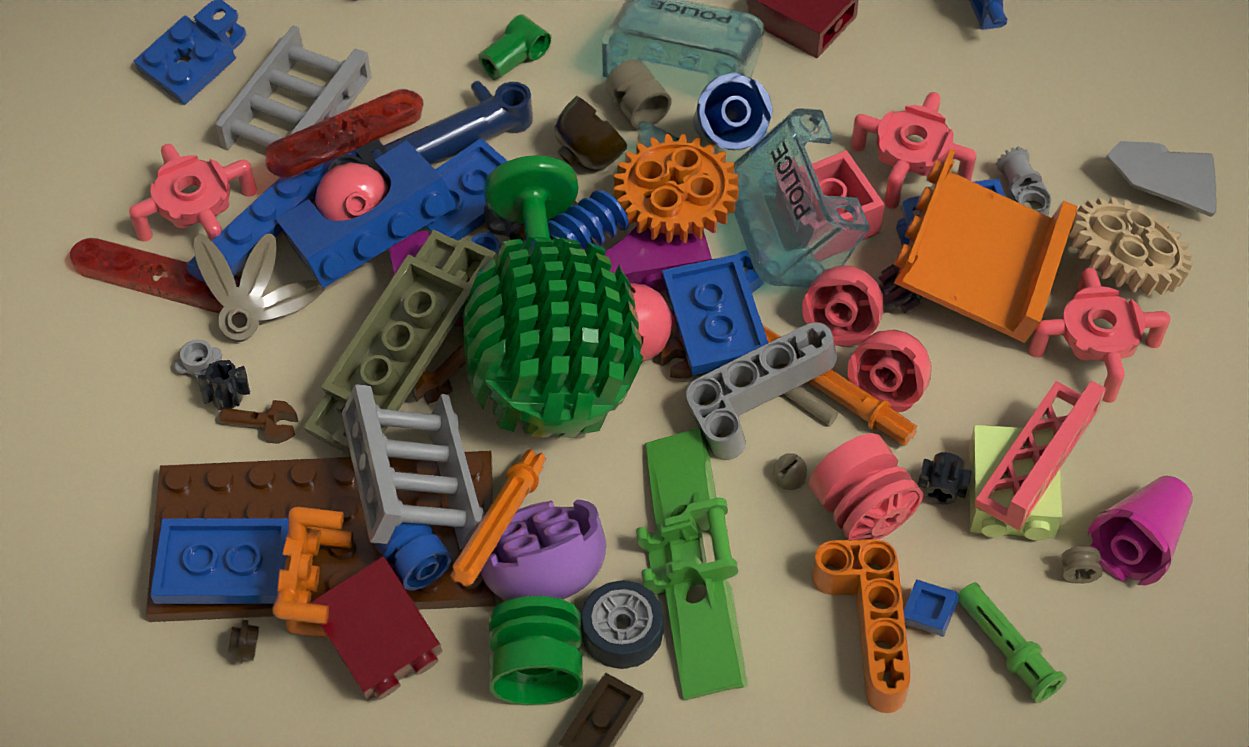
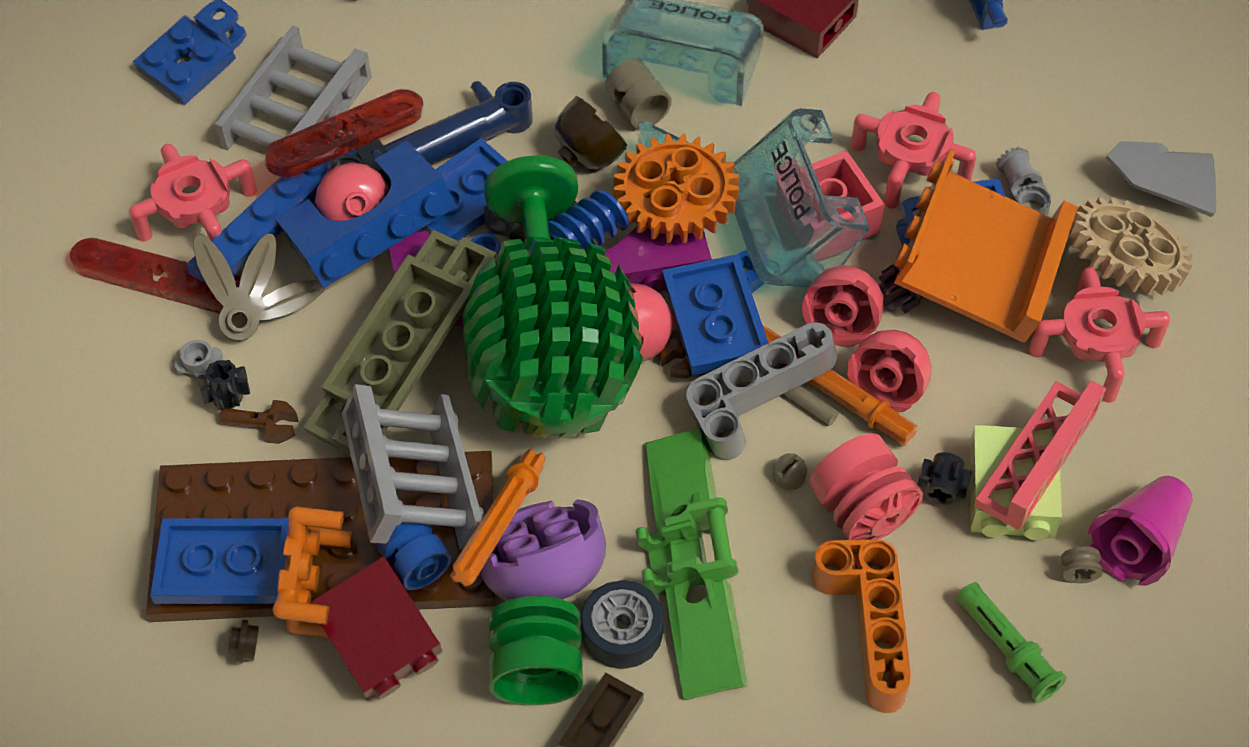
(435, 383): reddish brown bar -> none
(520, 41): green piece -> none
(733, 112): blue cone -> none
(930, 607): blue plate -> none

